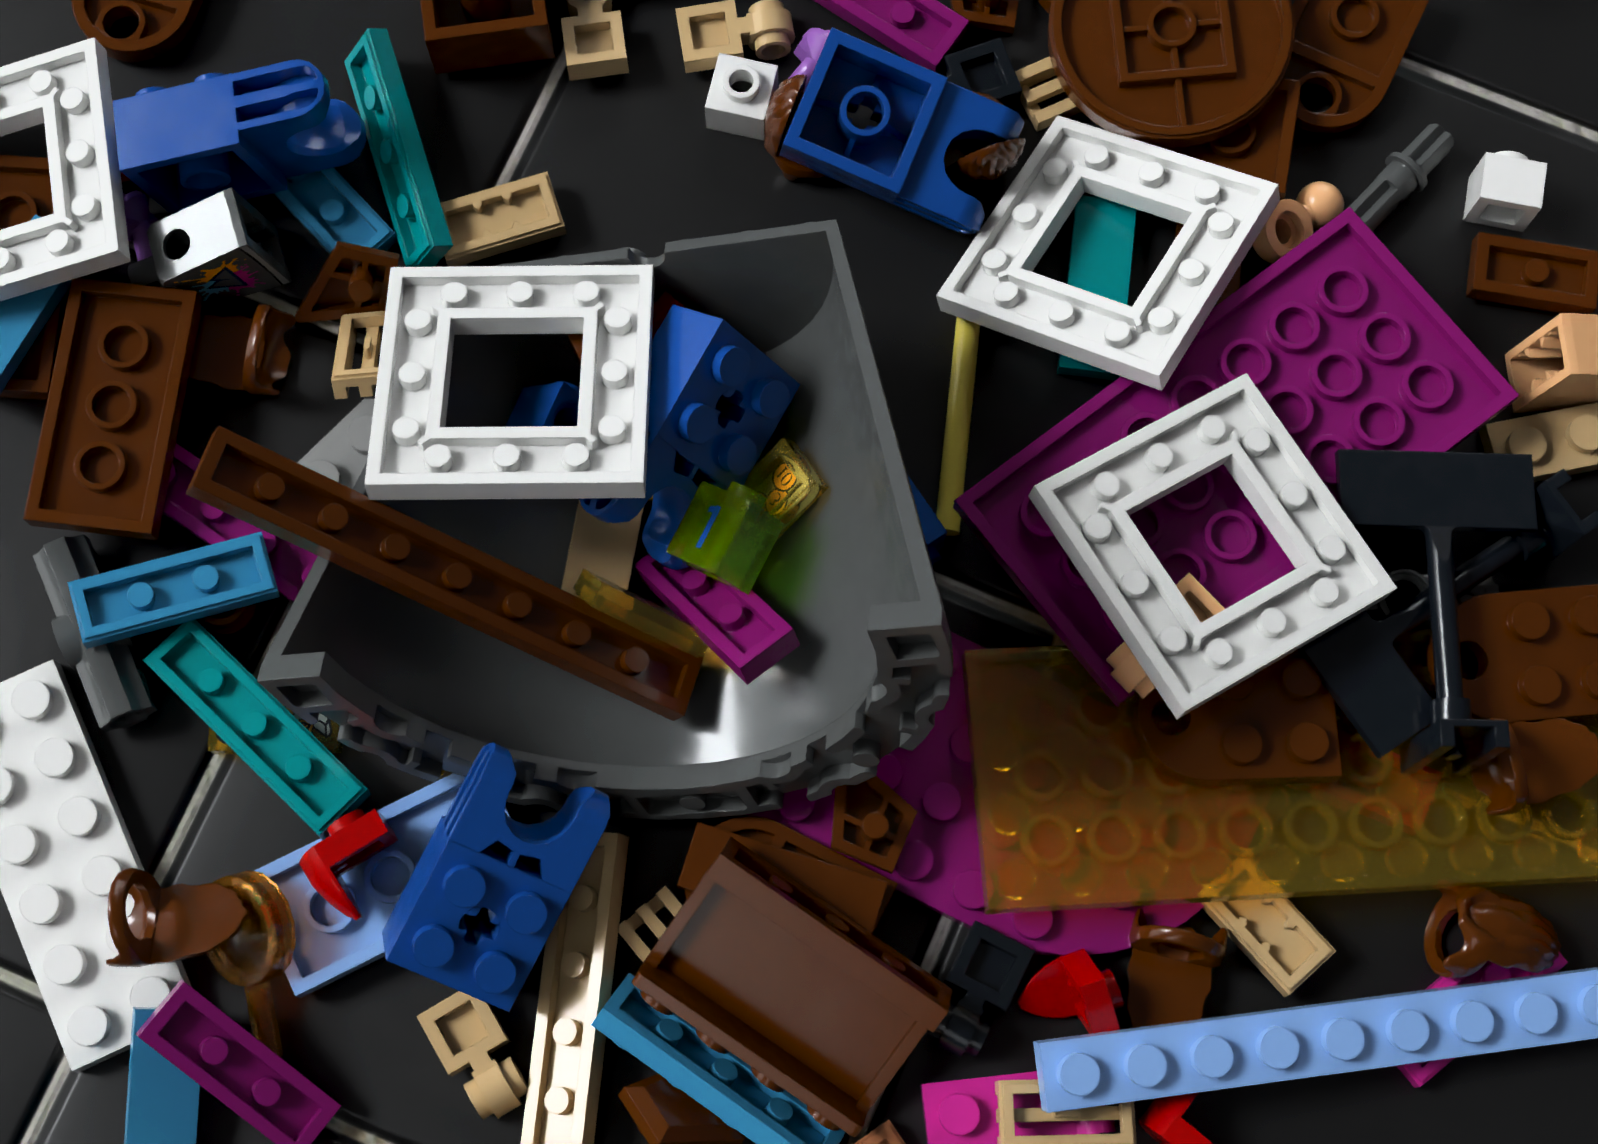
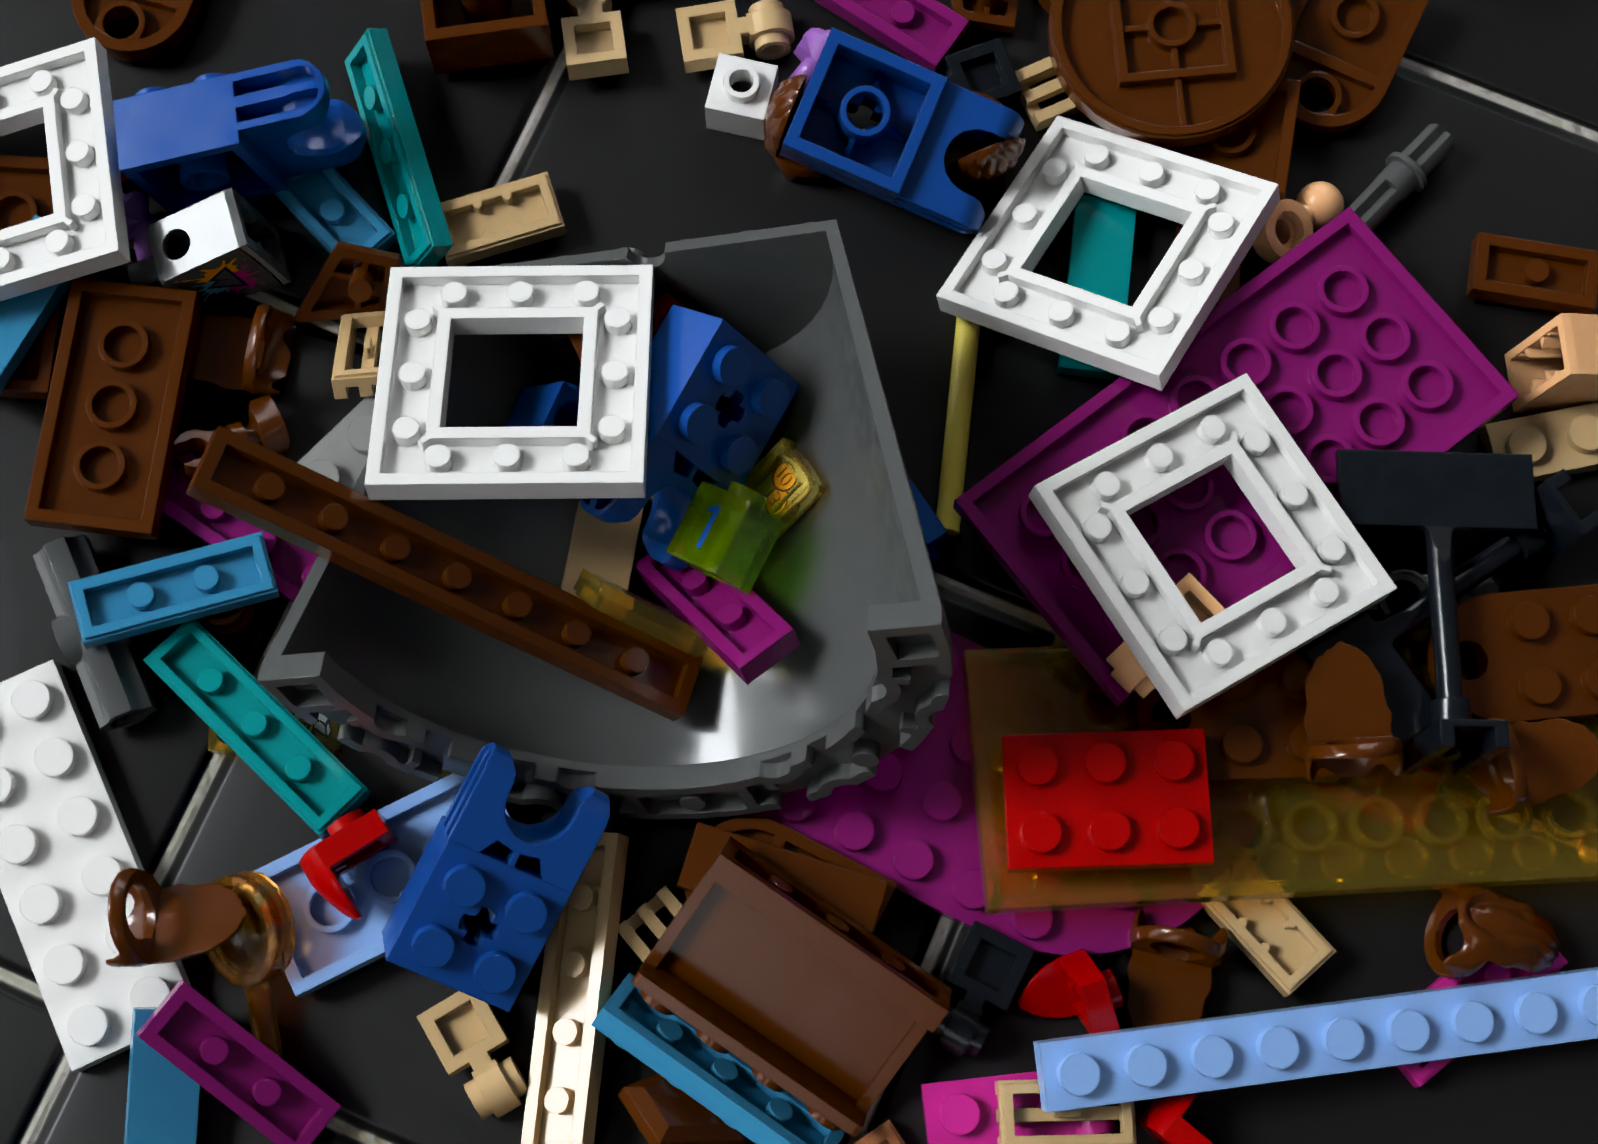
(264, 428): none -> reddish brown piece
(871, 823): reddish brown piece -> none
(1106, 800): none -> red plate
(1348, 716): none -> reddish brown piece
(1505, 191): white plate -> none

